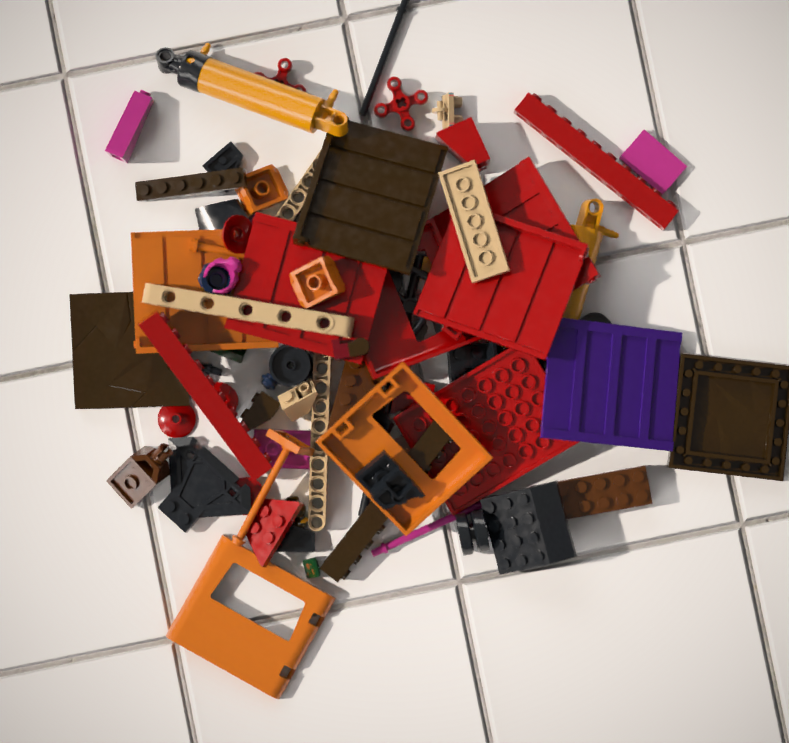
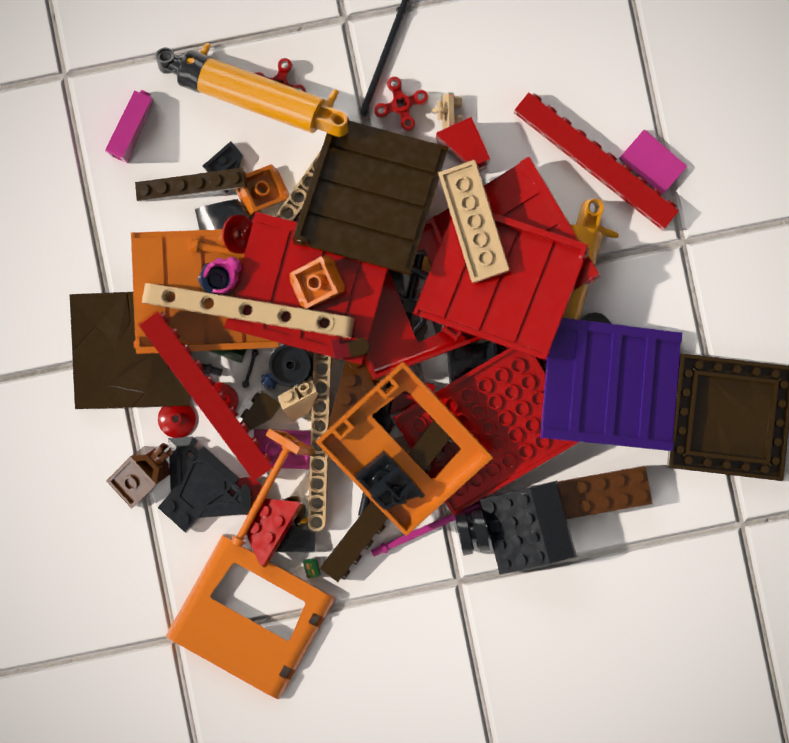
(245, 384): none -> black hinge

